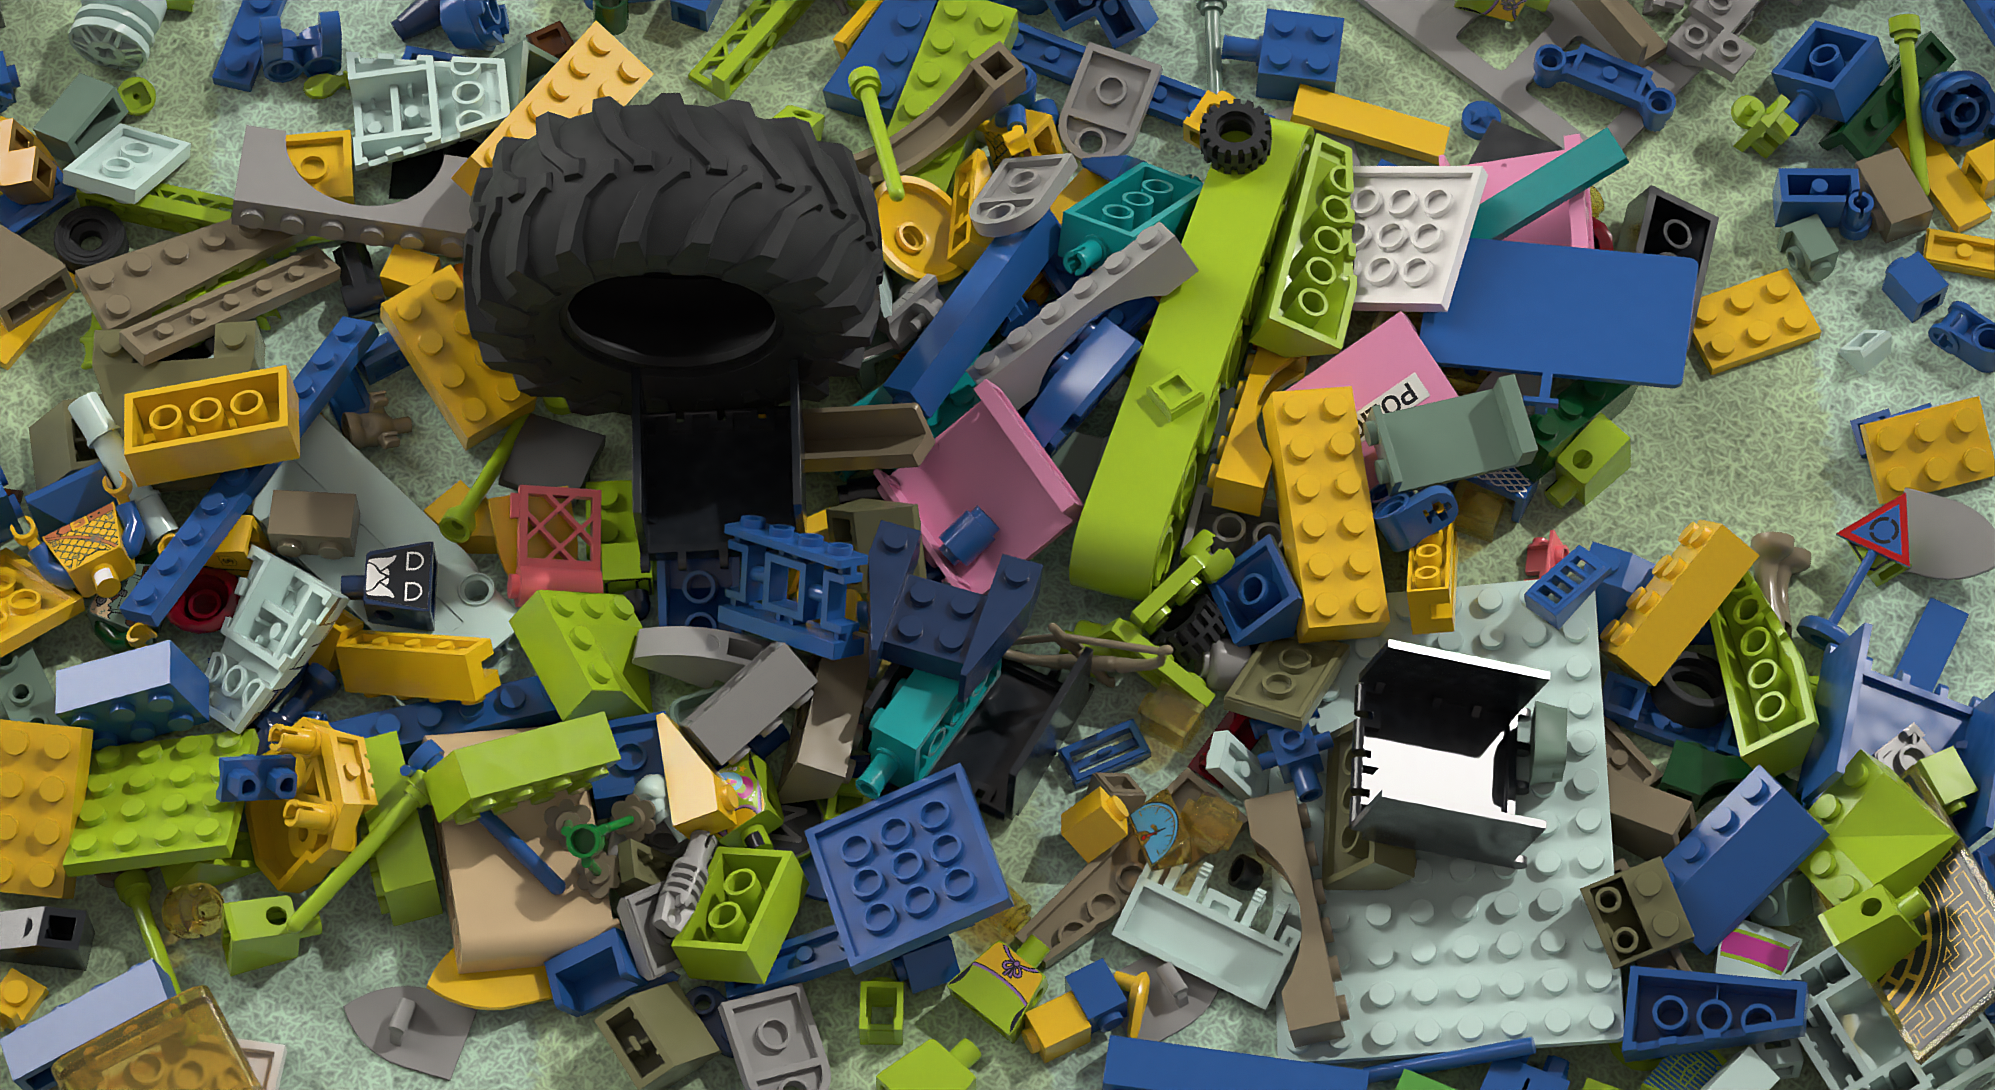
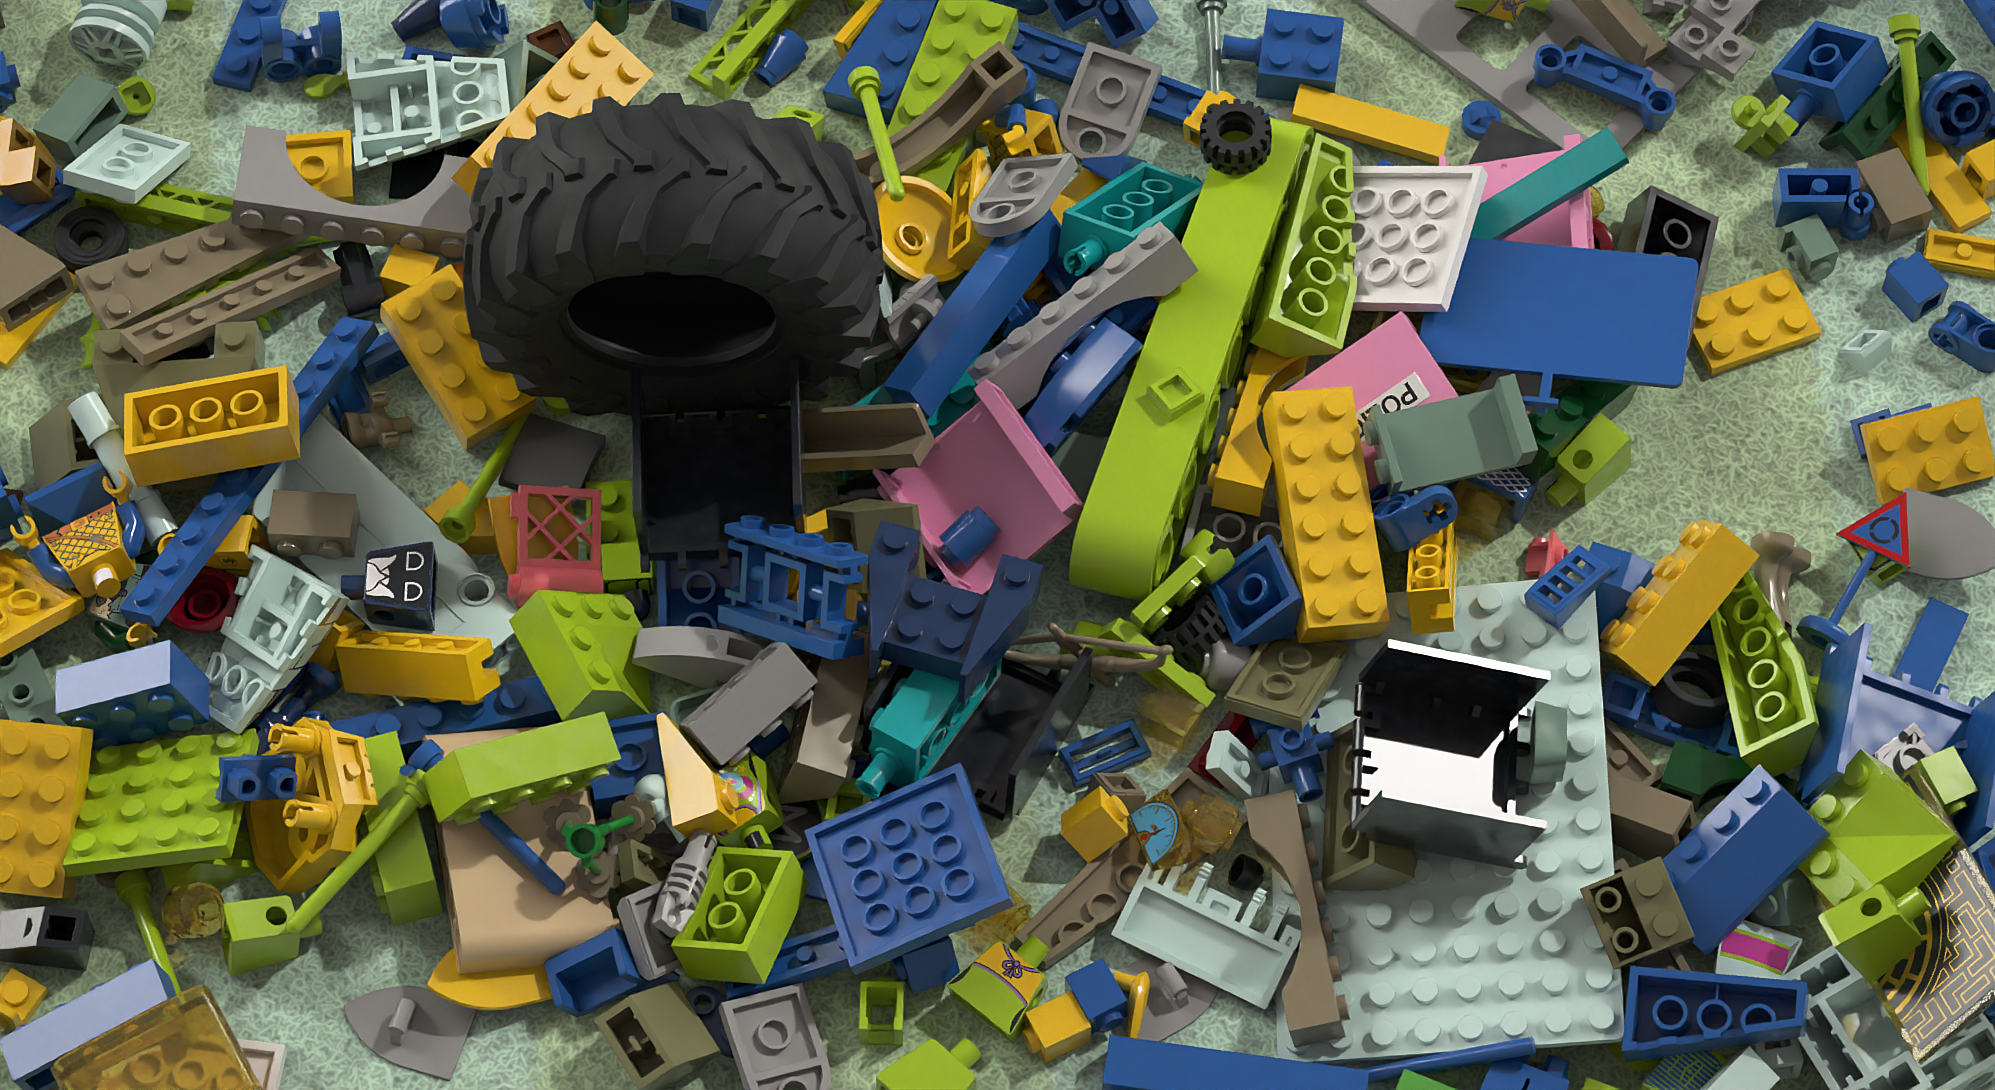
(781, 57): none -> blue cone

